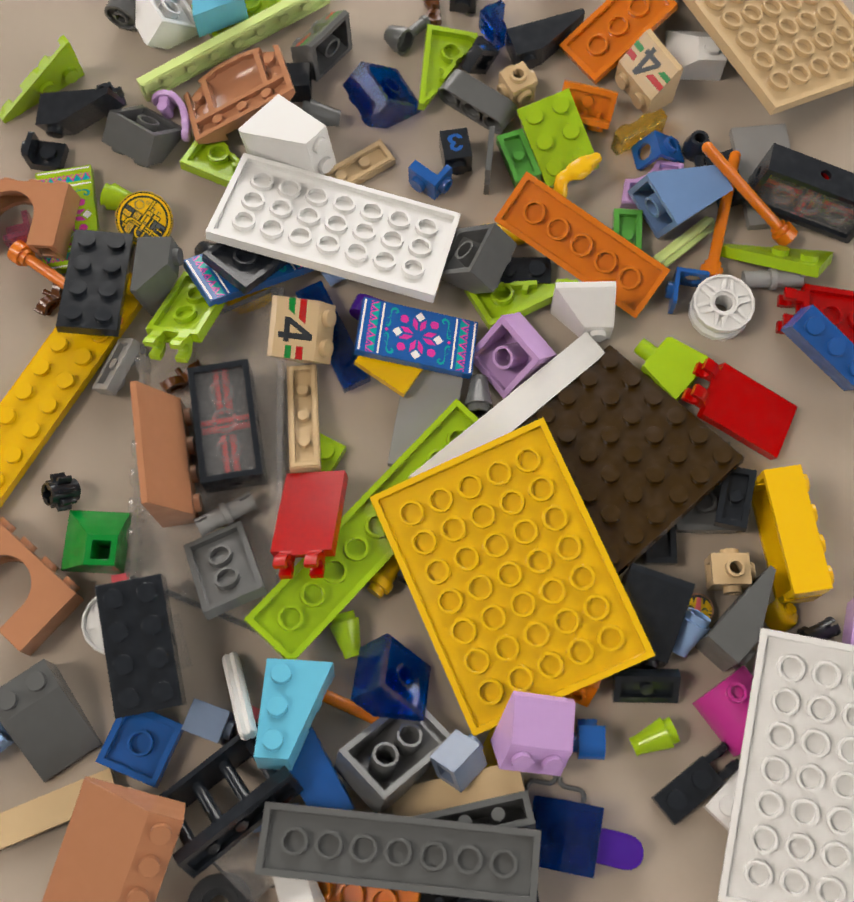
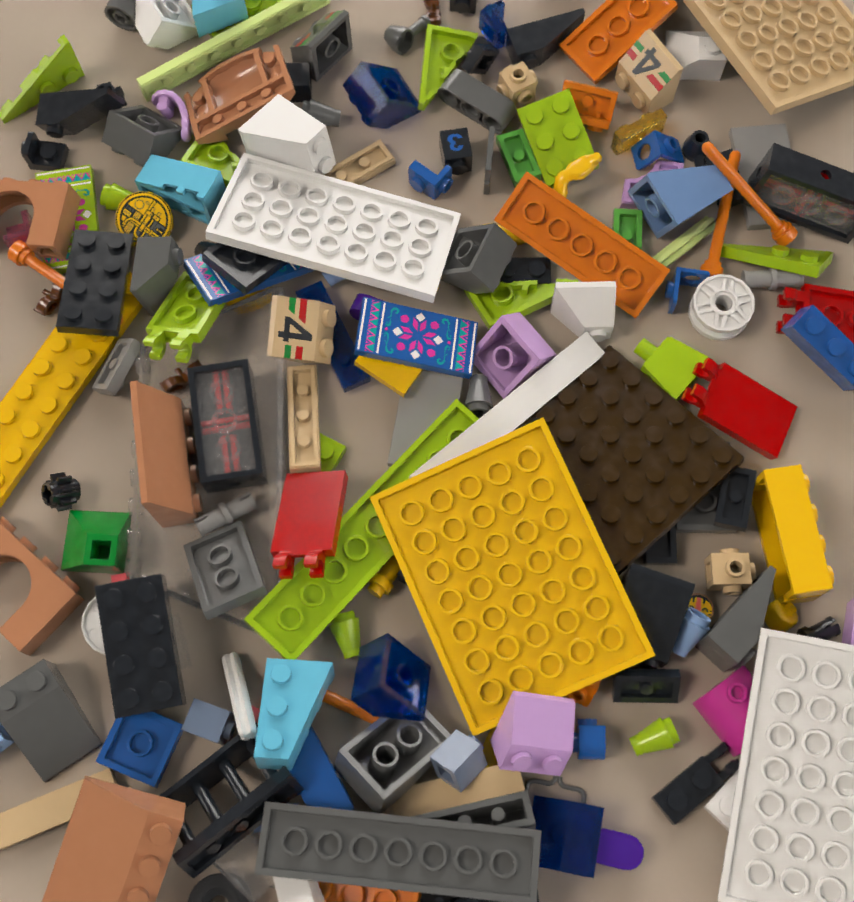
(183, 186): none -> medium azure wedge

